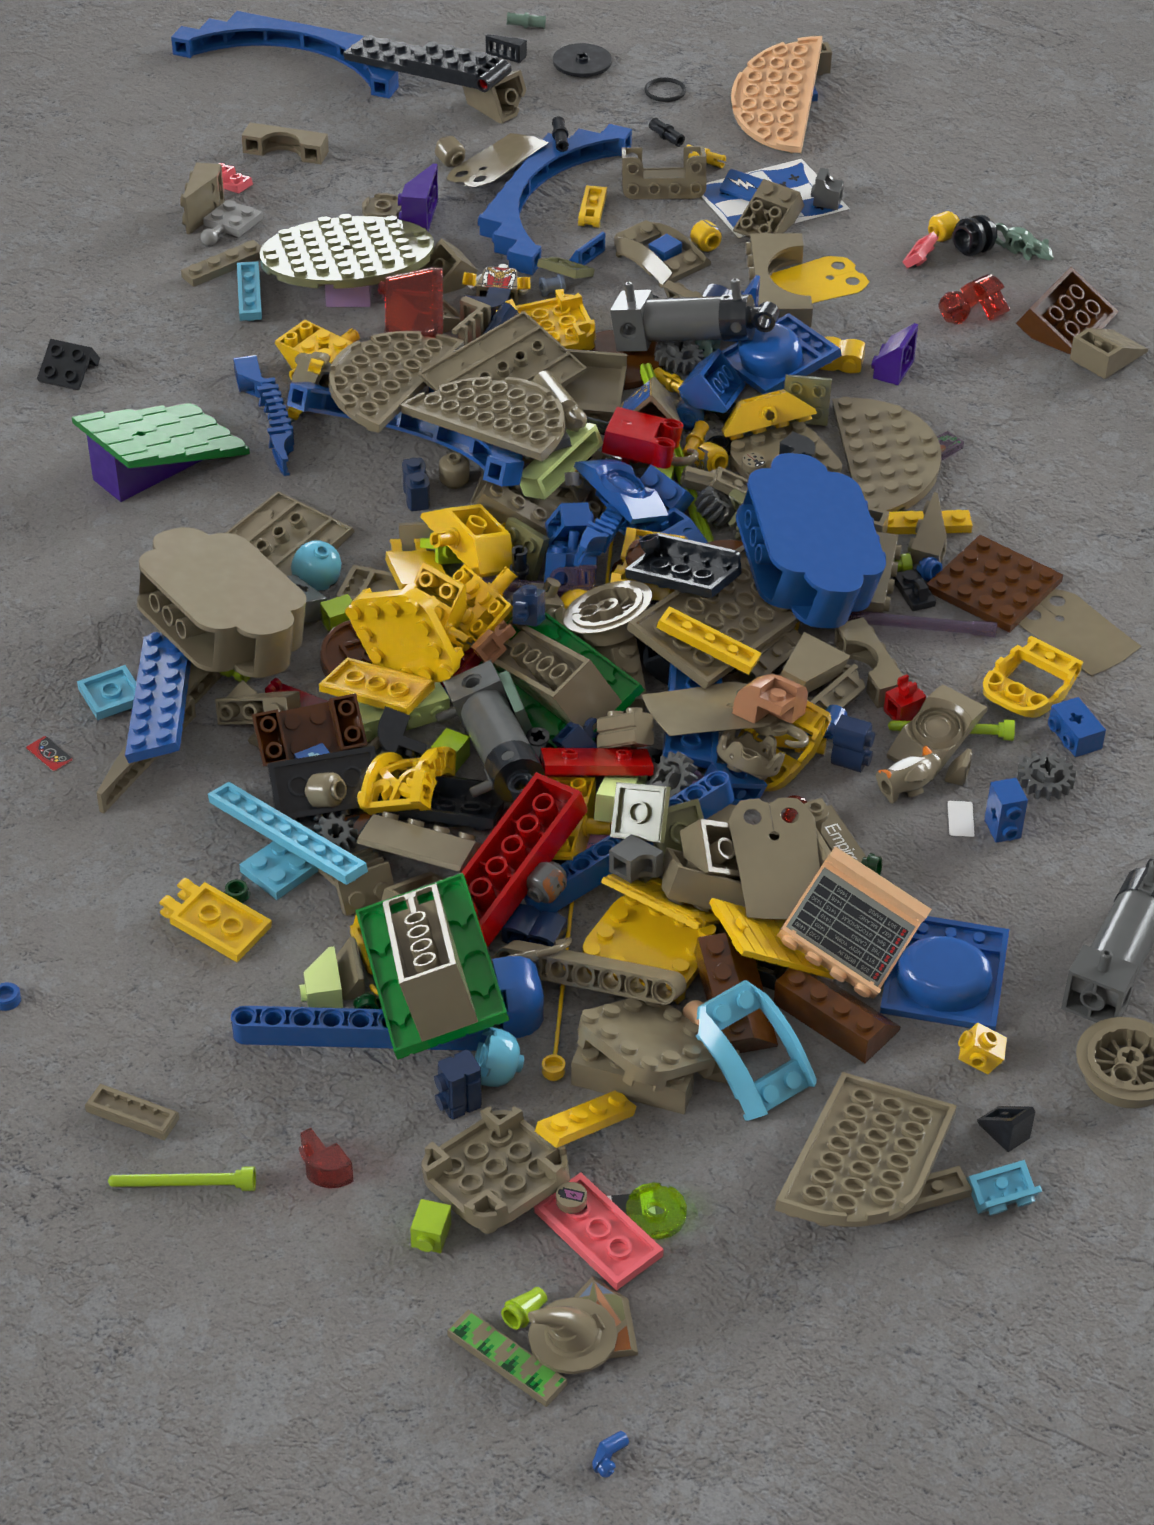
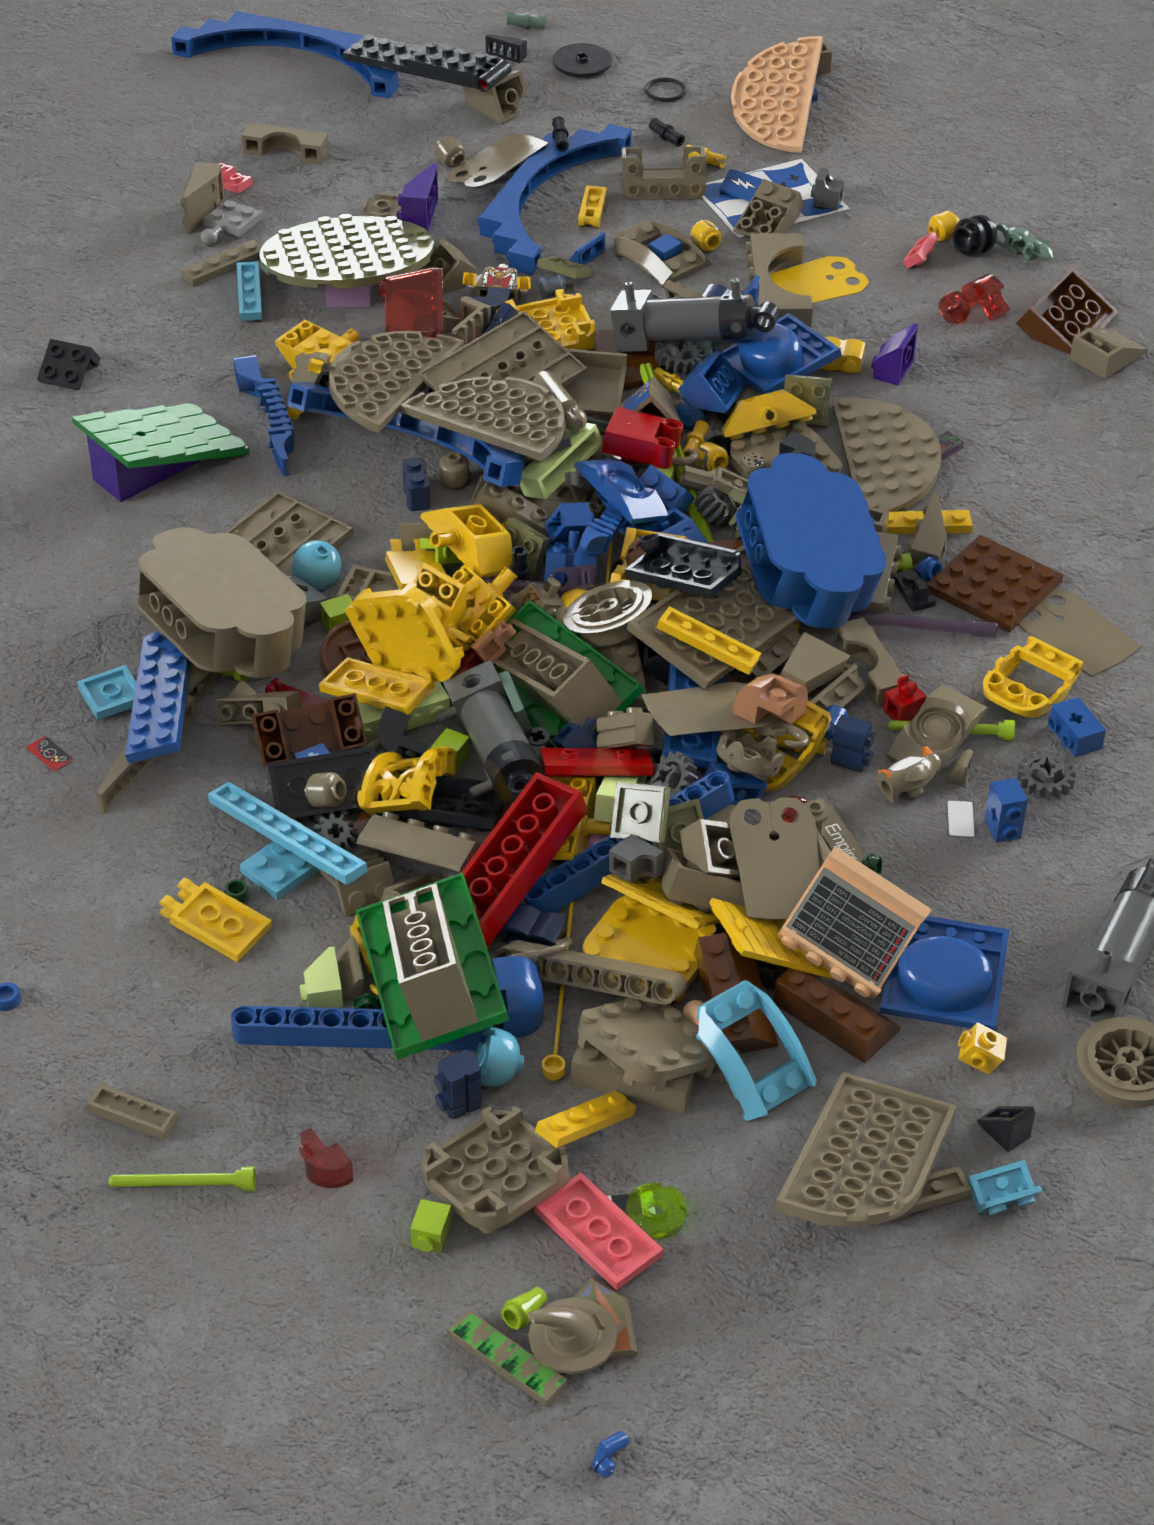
(529, 606): dark blue brick -> none
(546, 882): dark grey head -> none
(571, 1197): dark tan tile -> none

